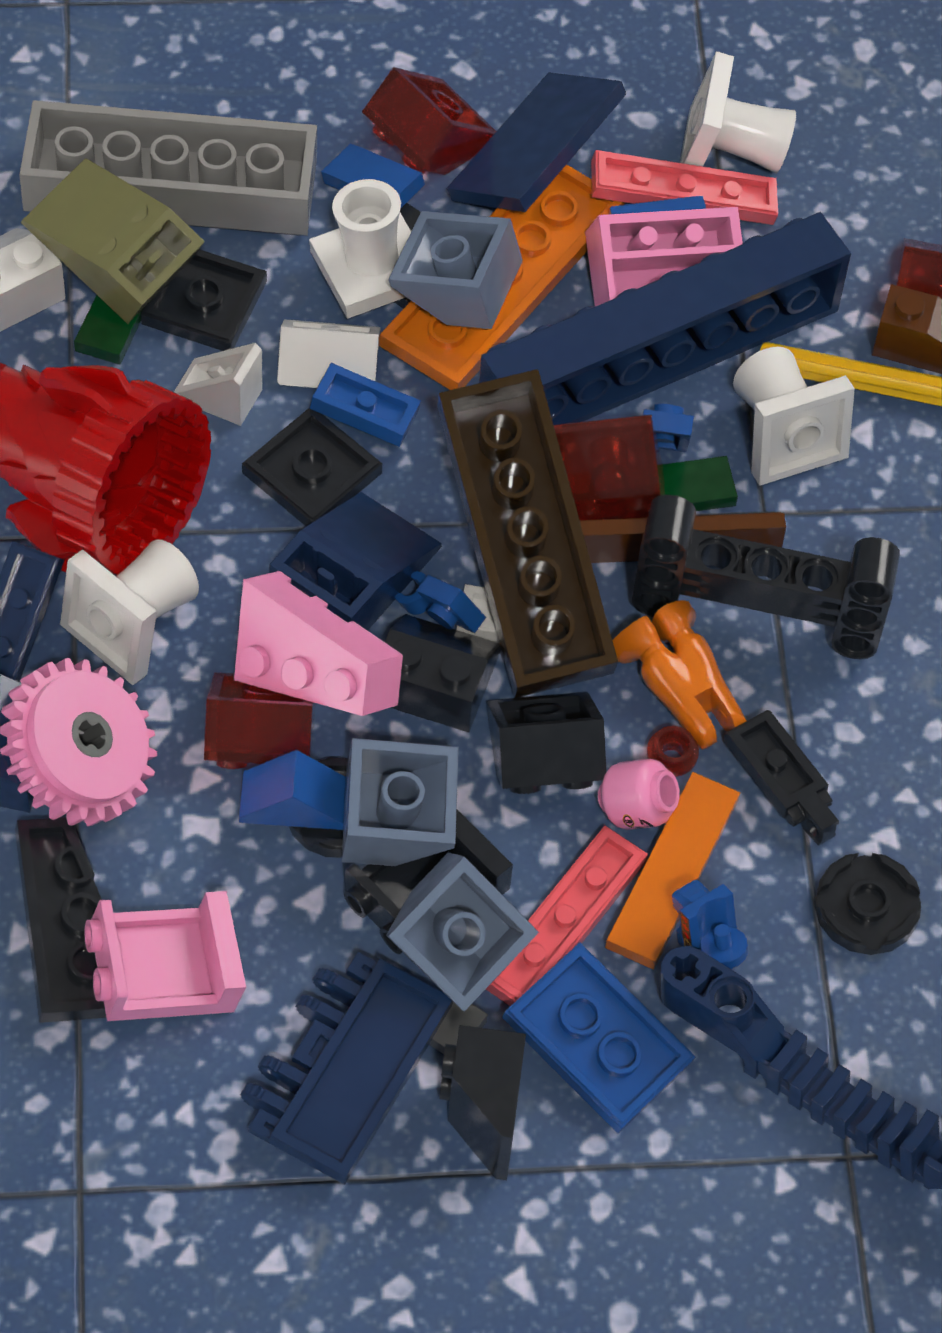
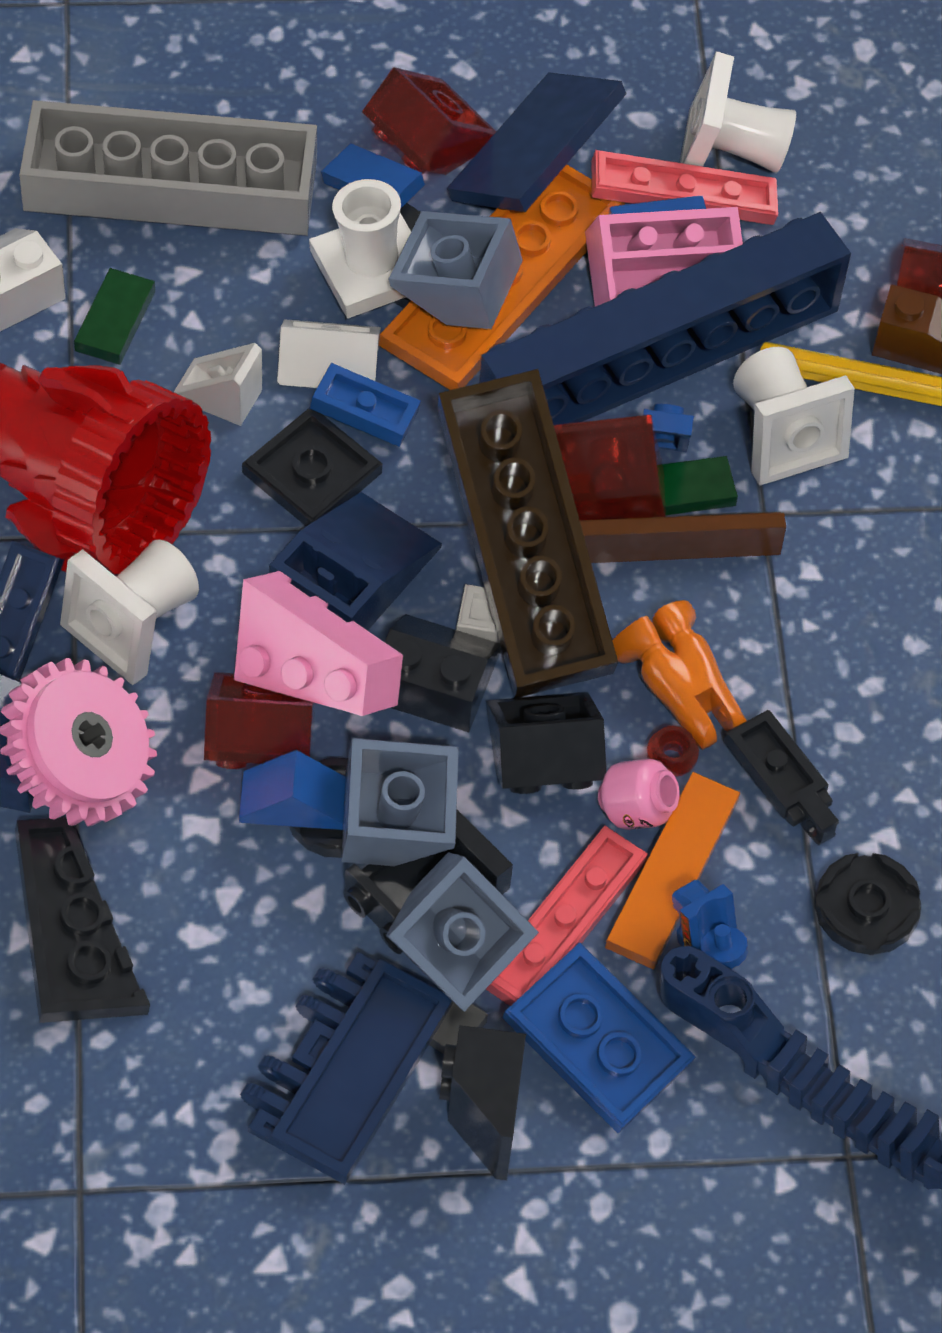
(113, 237): olive slope -> none
(166, 960): bright pink panel -> none
(207, 301): black tile -> none
(442, 602): blue plate -> none
(852, 595): black beam -> none

